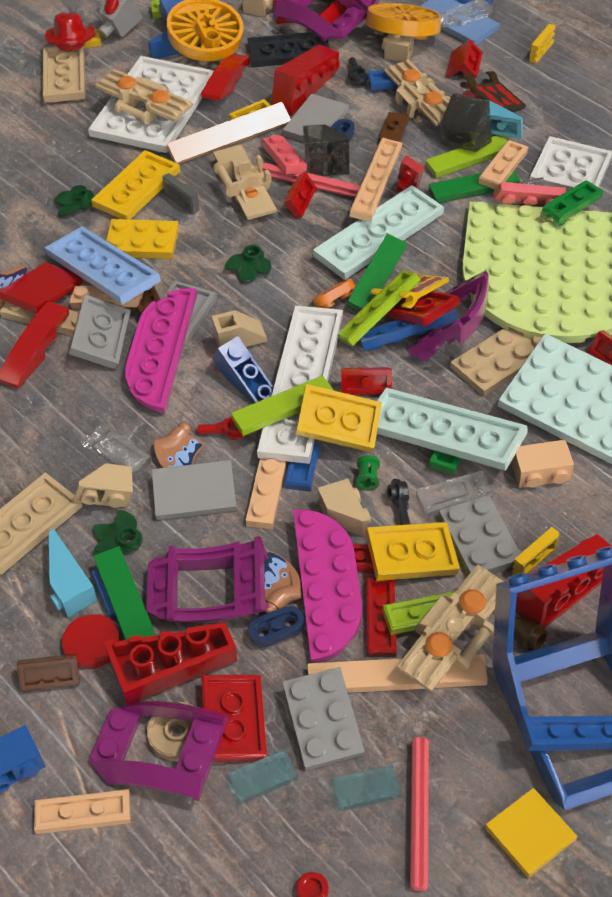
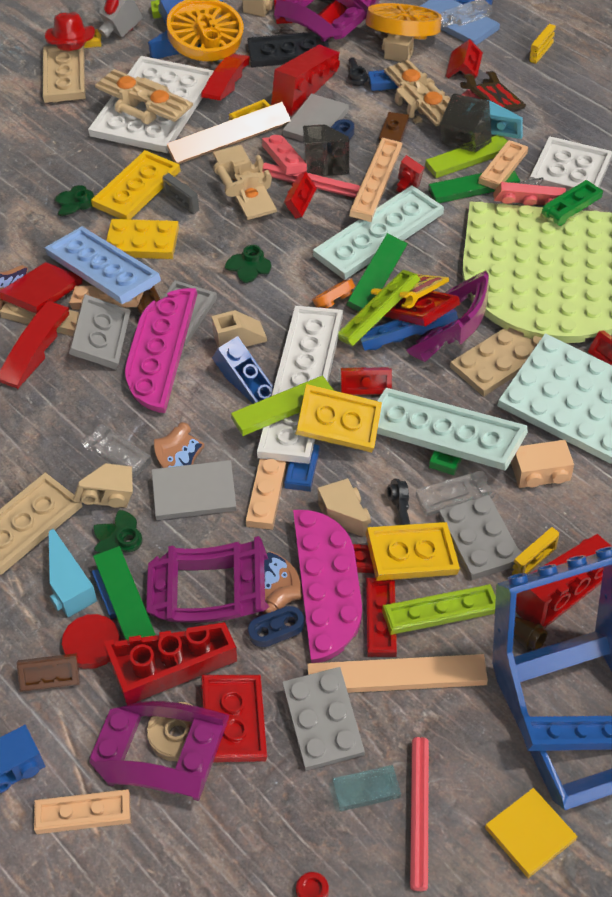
(226, 427): red plate -> none
(262, 776): clear light blue tile -> none
(367, 472): green bush -> none
(445, 622): tan piece -> none

